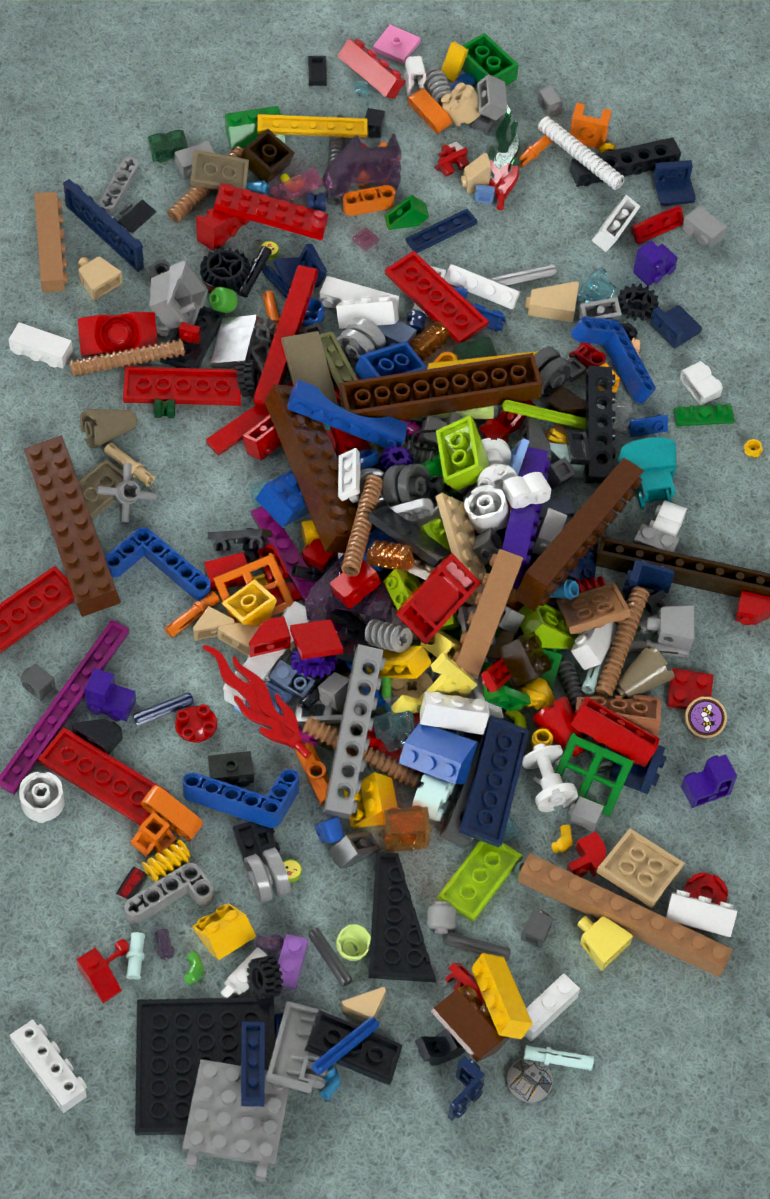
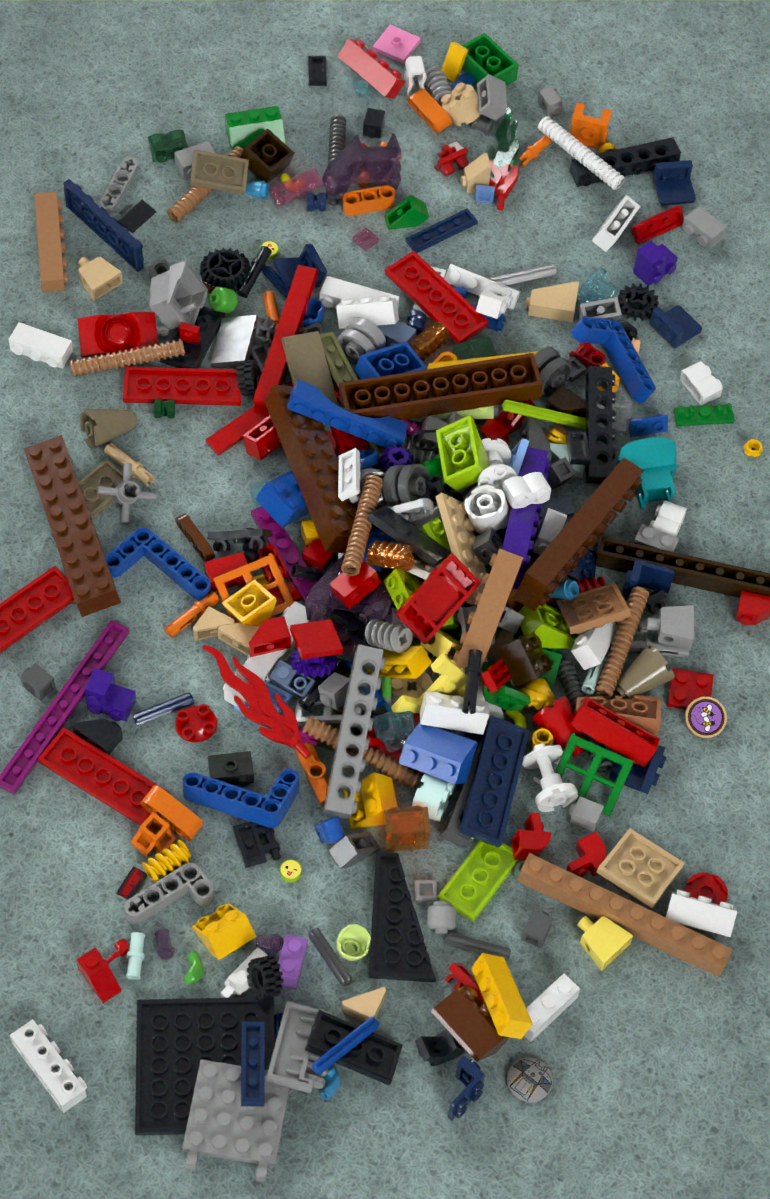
(41, 796): white brick -> none
(194, 535): none -> reddish brown beam
(217, 228): red wedge -> none
(267, 875): light grey wheel -> none
(271, 211): red plate -> none
(312, 126): yellow tile -> none
(425, 891): none -> light grey tile
(472, 673): none -> black pin
(494, 300): none -> white brick
(530, 840): none -> red brick
(558, 1057): light aqua pin -> none
(564, 841): yellow arm -> none
(711, 783): dark purple brick -> none

